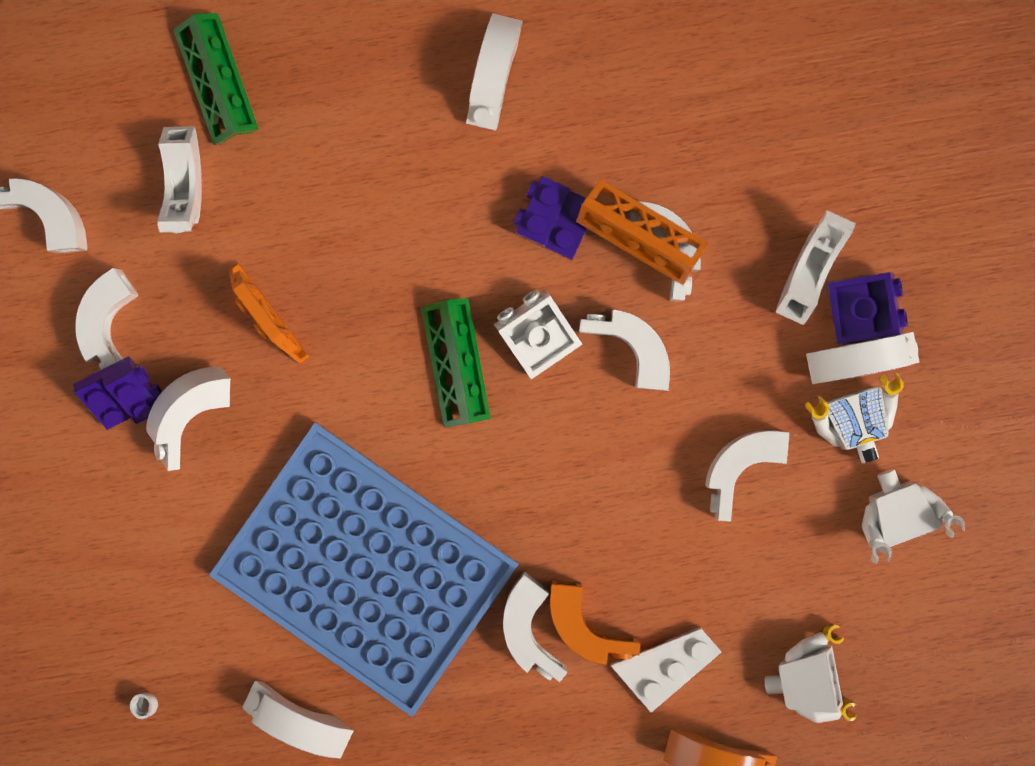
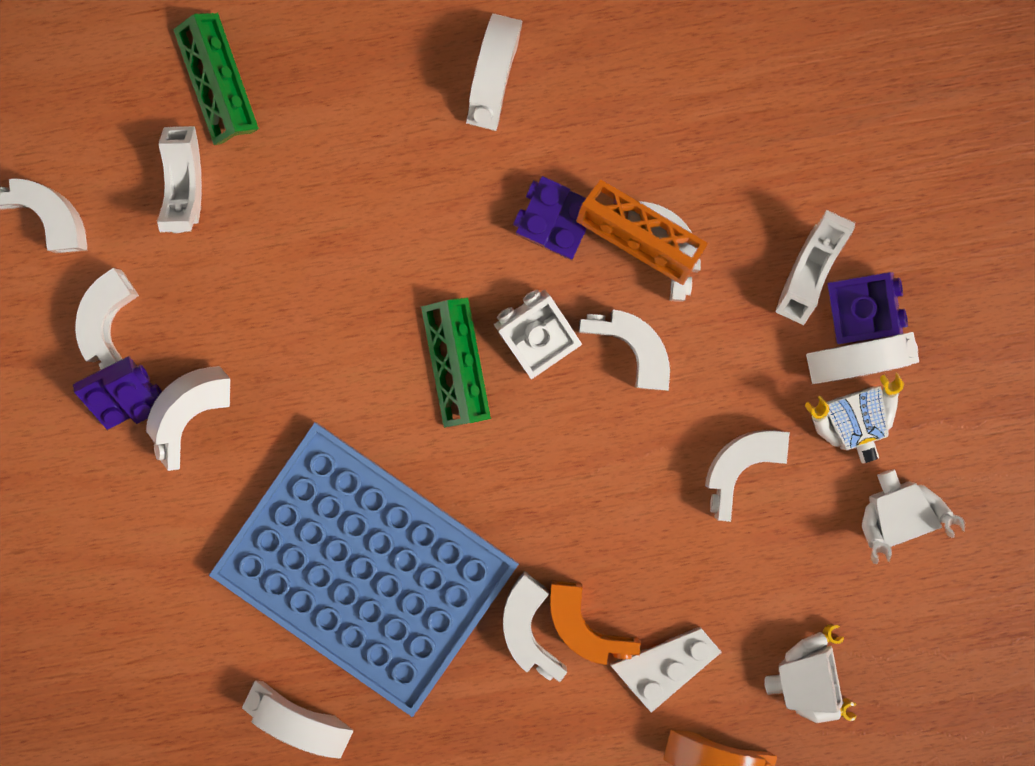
(140, 704): white hinge -> none
(268, 321): orange wing -> none

